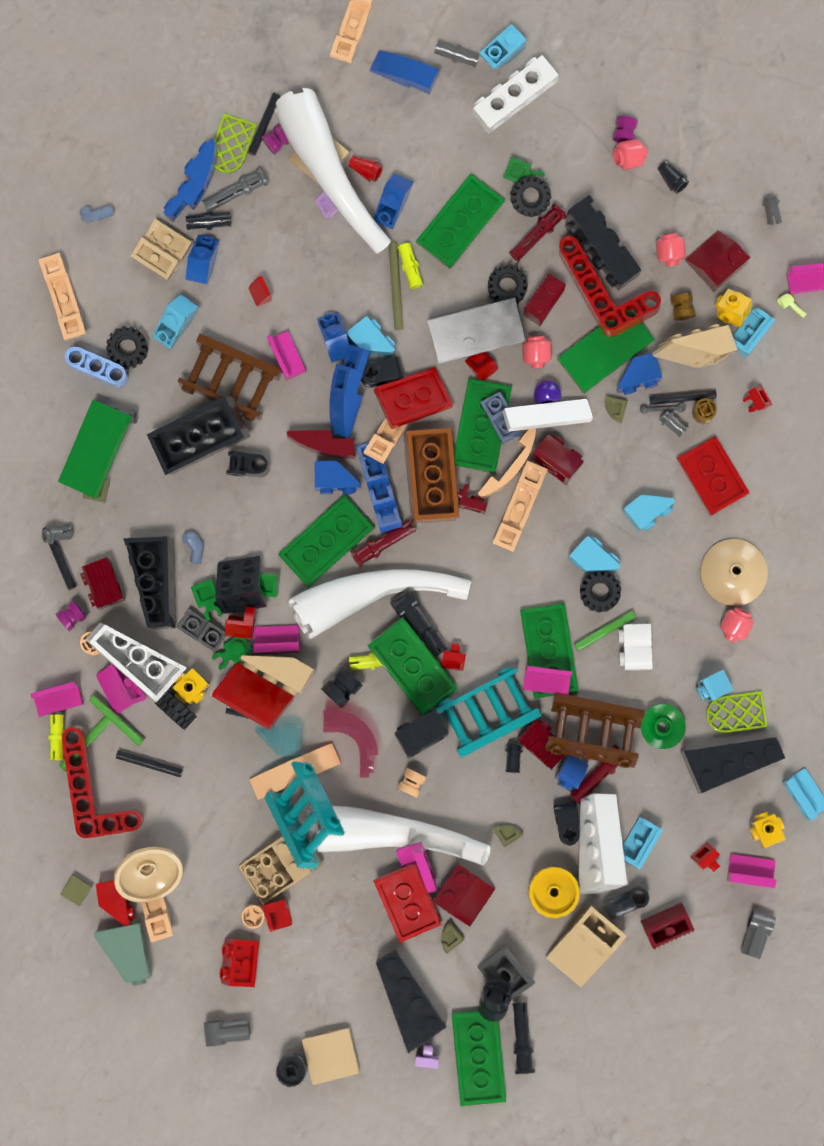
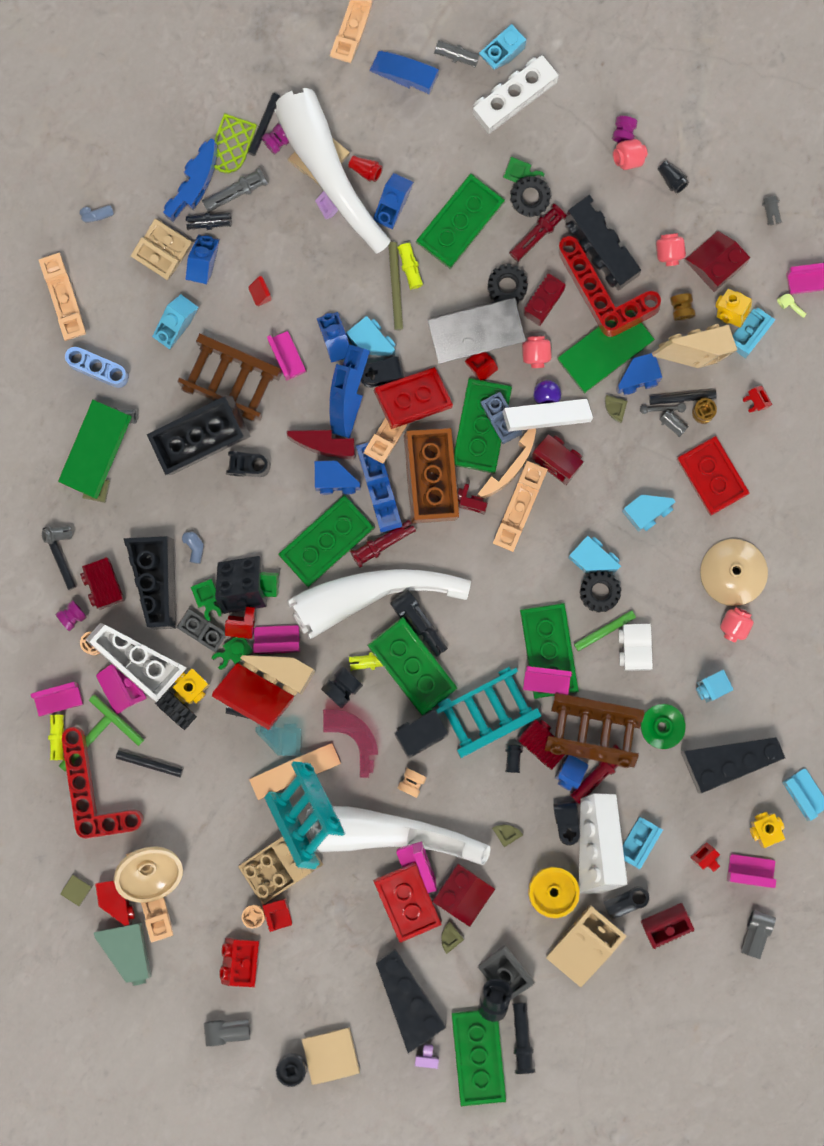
(124, 334): black tyre -> none
(453, 659): red tile -> none
(746, 711): lime window -> none

